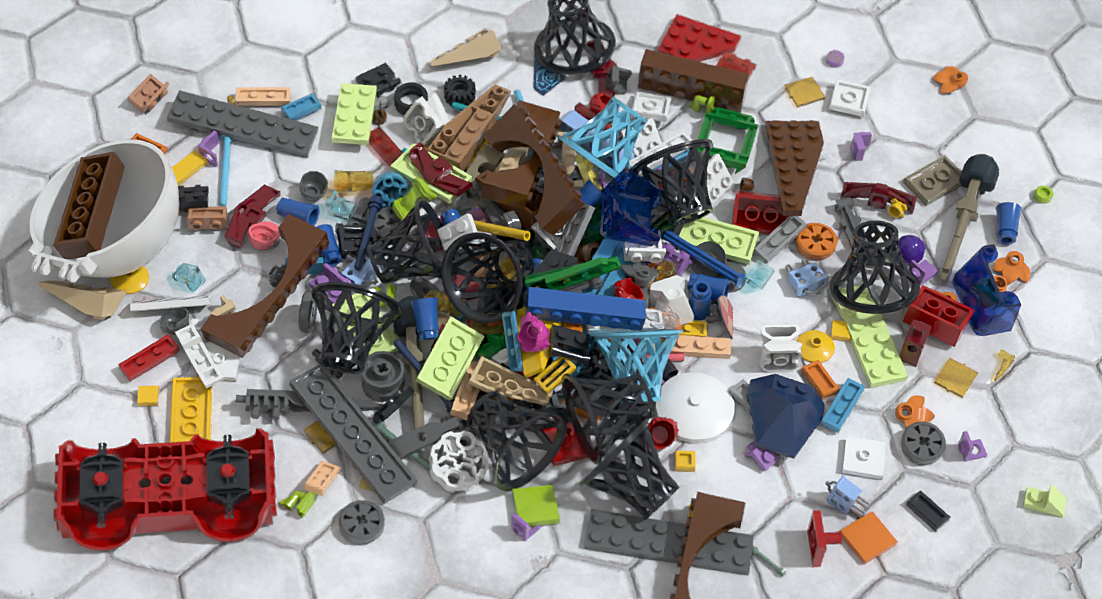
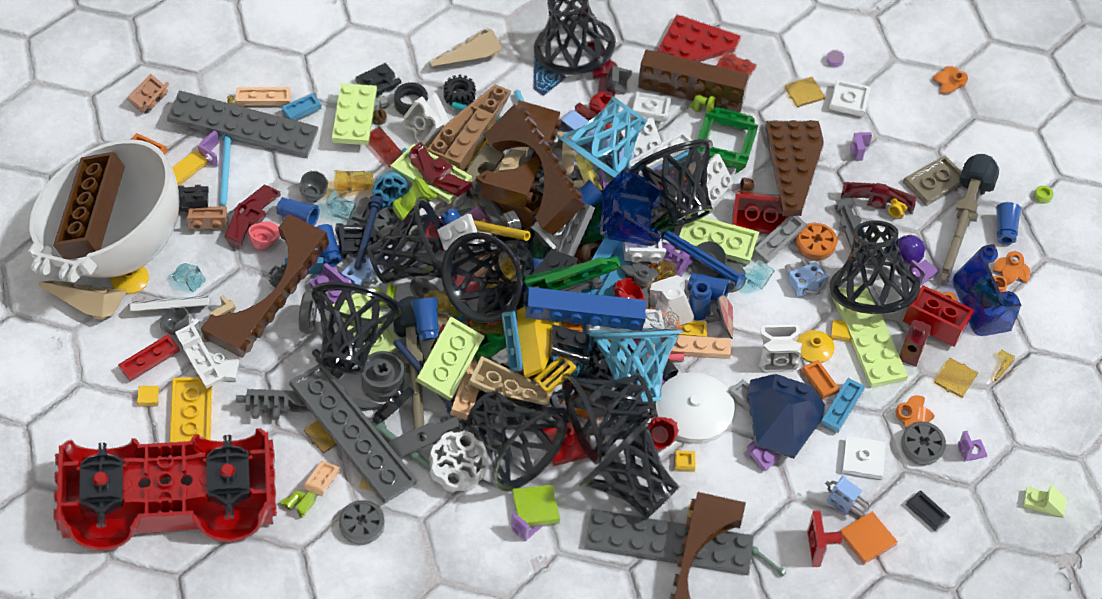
(533, 334): dark pink hair -> none

